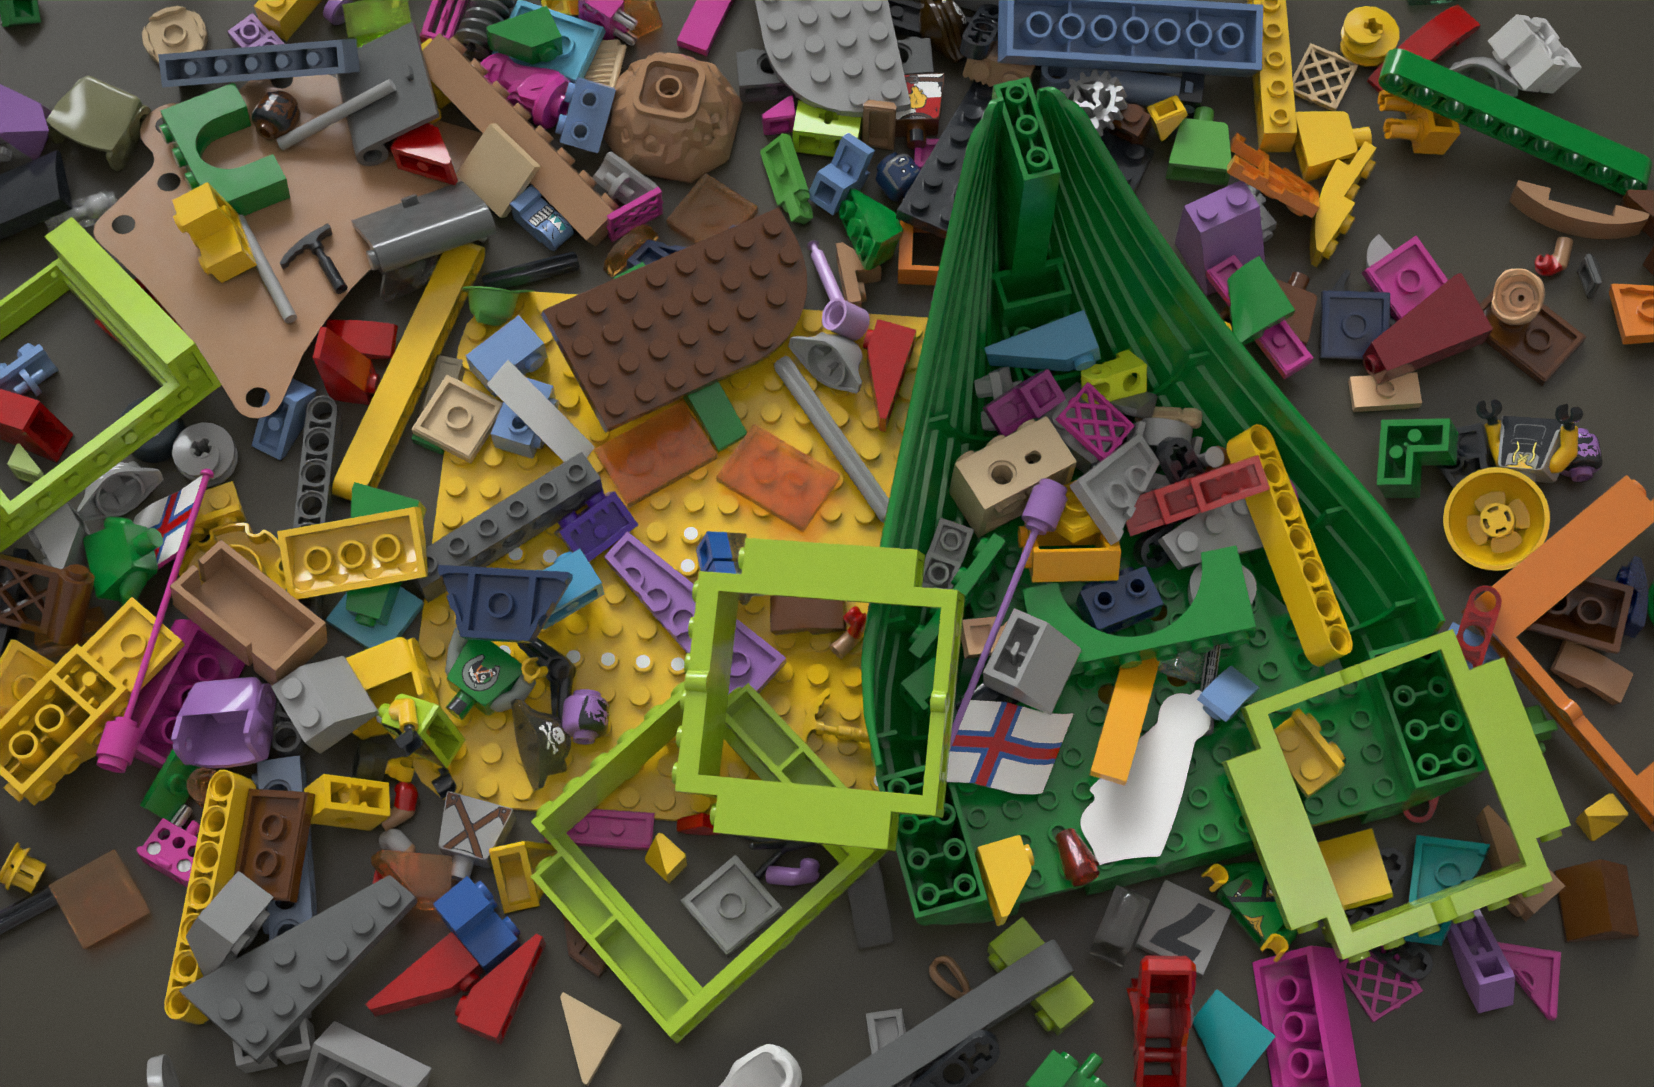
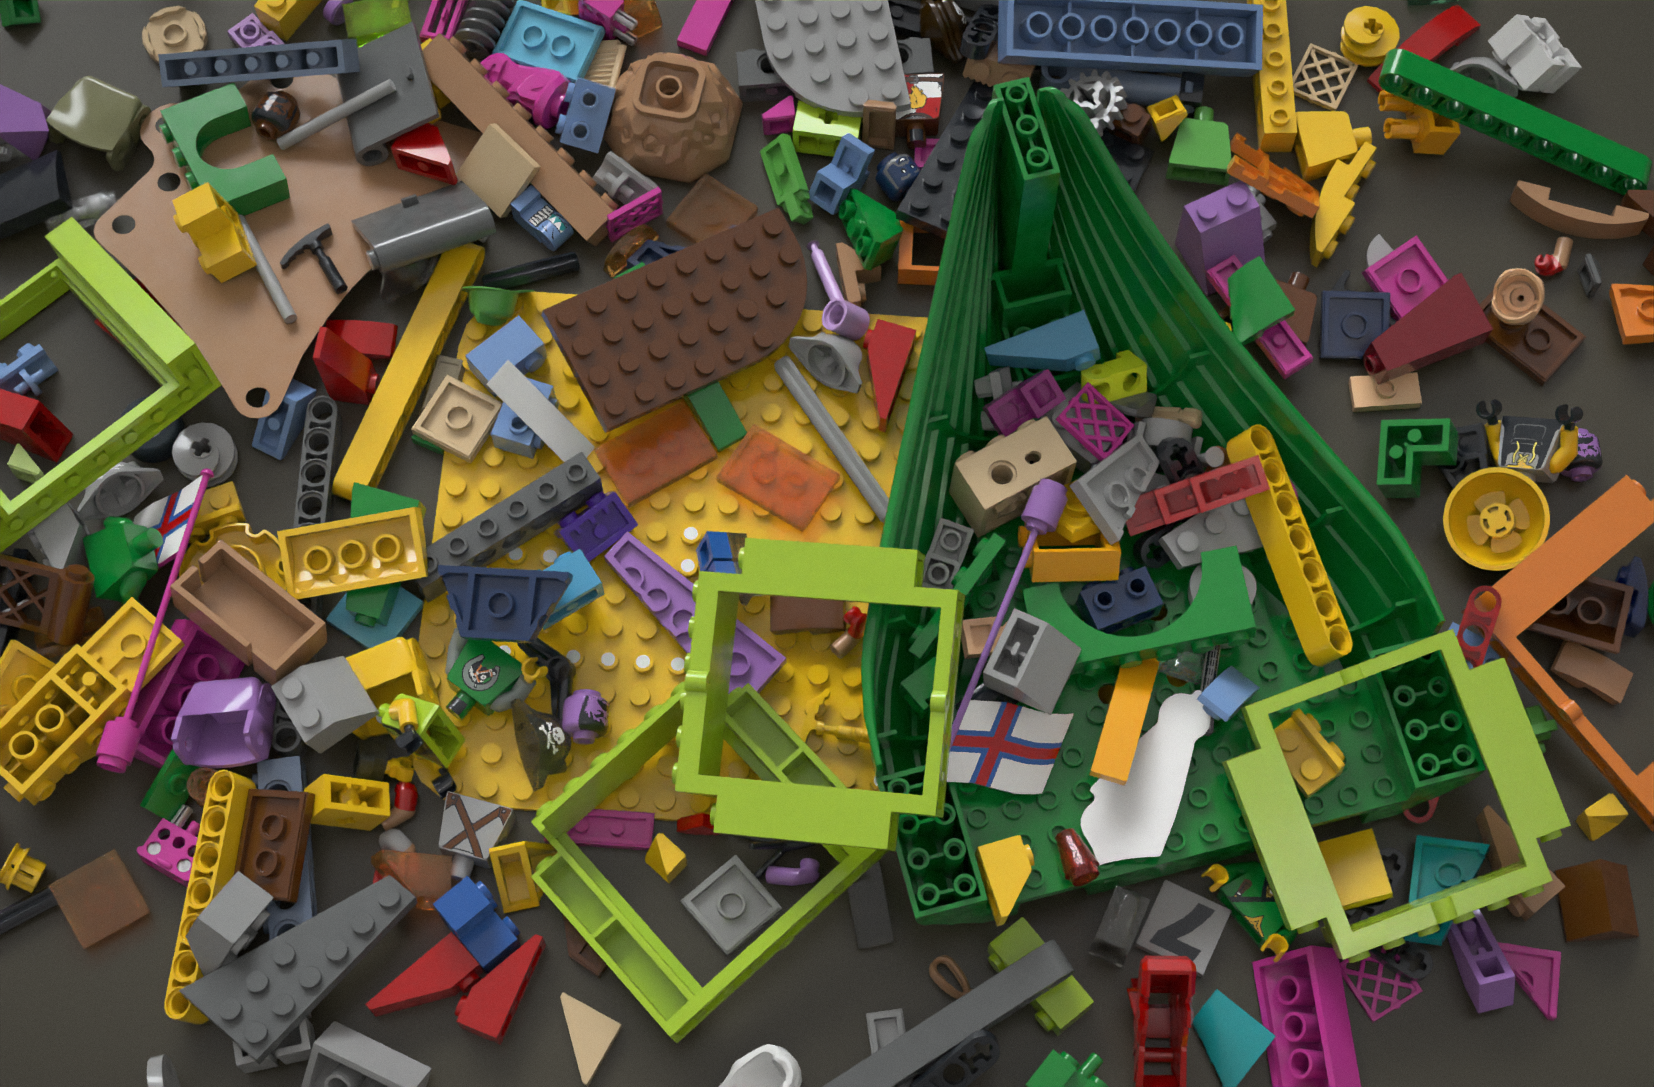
(527, 37): green slope -> none

